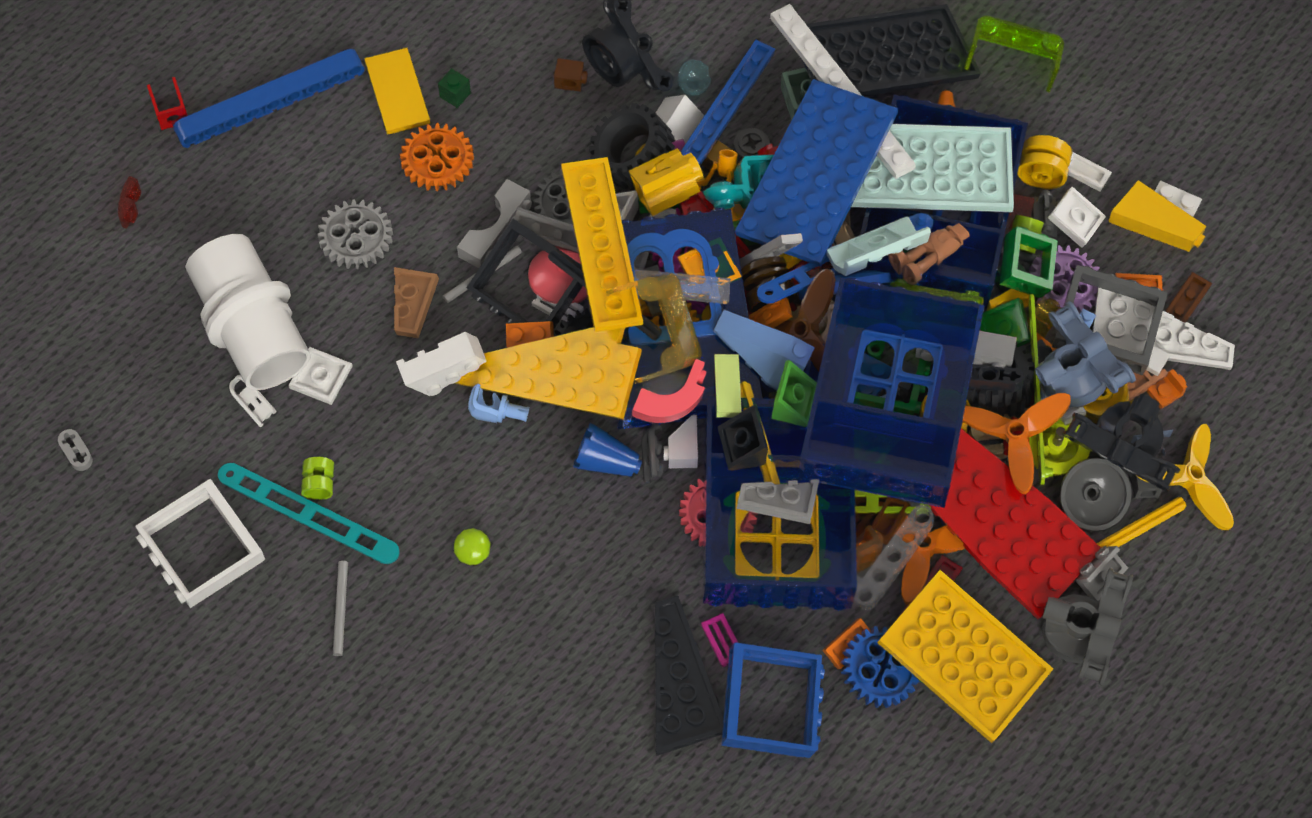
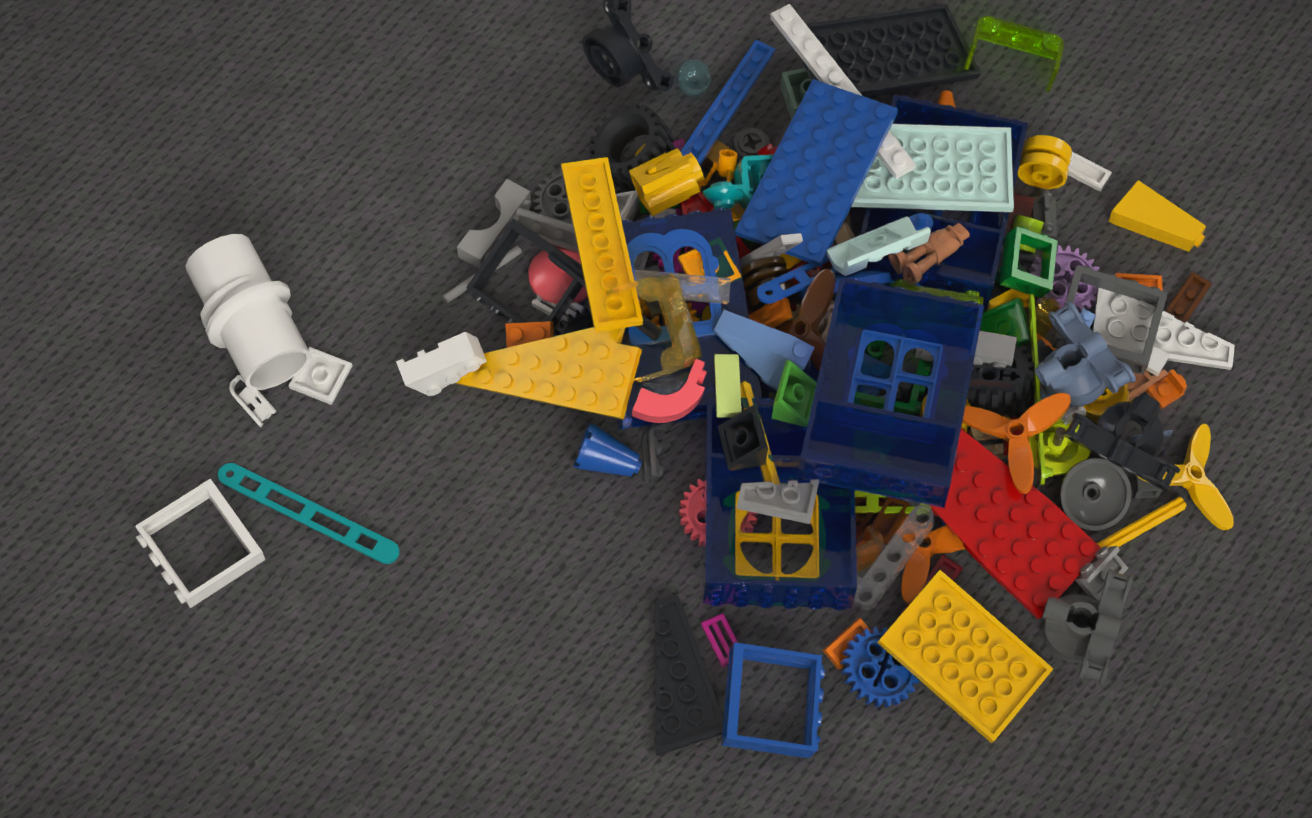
(79, 447): light grey beam -> none
(127, 209): clear red slope -> none
(164, 115): red piece -> none
(267, 97): blue beam -> none
(317, 478): lime wheel -> none
(340, 608): light grey bar -> none
(355, 234): light grey gear -> none
(397, 91): yellow tile -> none
(412, 300): medium nougat wing -> none
(450, 145): orange gear -> none
(454, 88): dark green brick -> none
(472, 546): lime hair -> none
(497, 411): light blue piece -> none
(570, 75): reddish brown brick -> none
(680, 116): white slope -> none
(682, 445): white slope -> none
(1076, 217): white tile -> none
(1180, 198): white plate -> none

